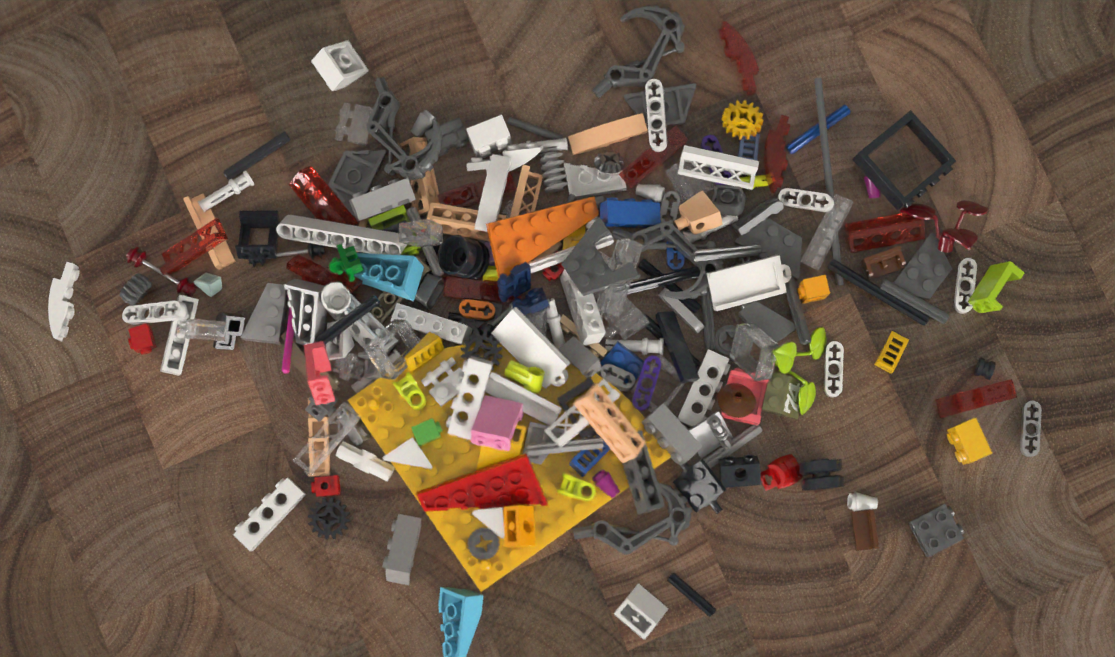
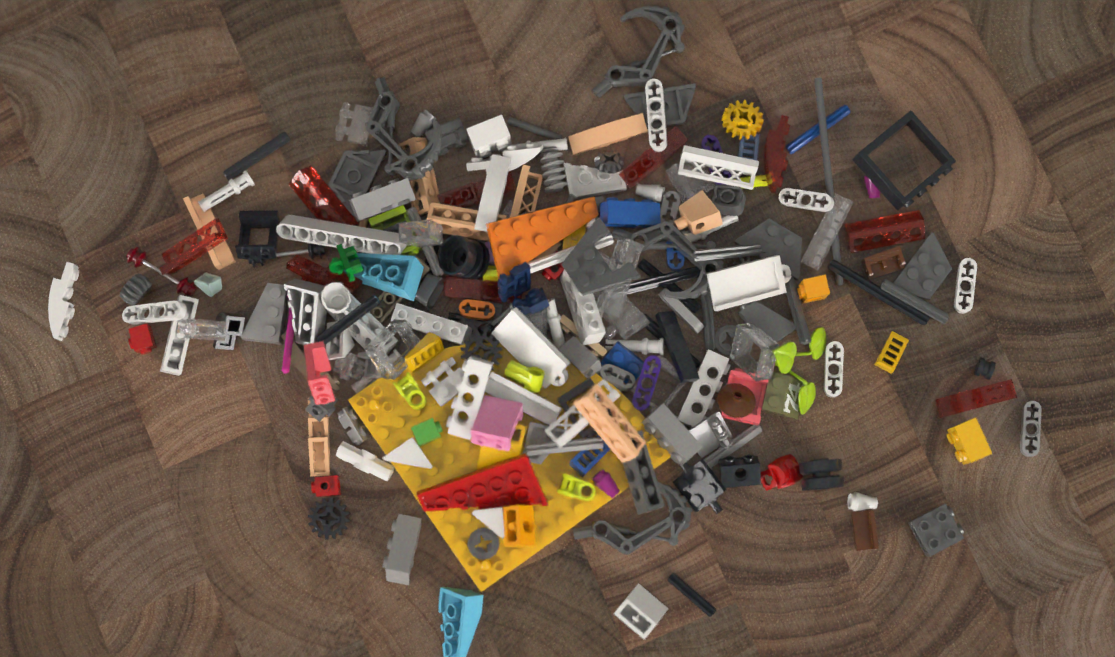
(280, 511): white brick -> none
(336, 439): clear fence -> none
(339, 65): white slope -> none
(738, 50): clear red slope -> none
(757, 215): dark grey hinge -> none
(950, 235): dark red plant -> none
(985, 294): lime panel -> none

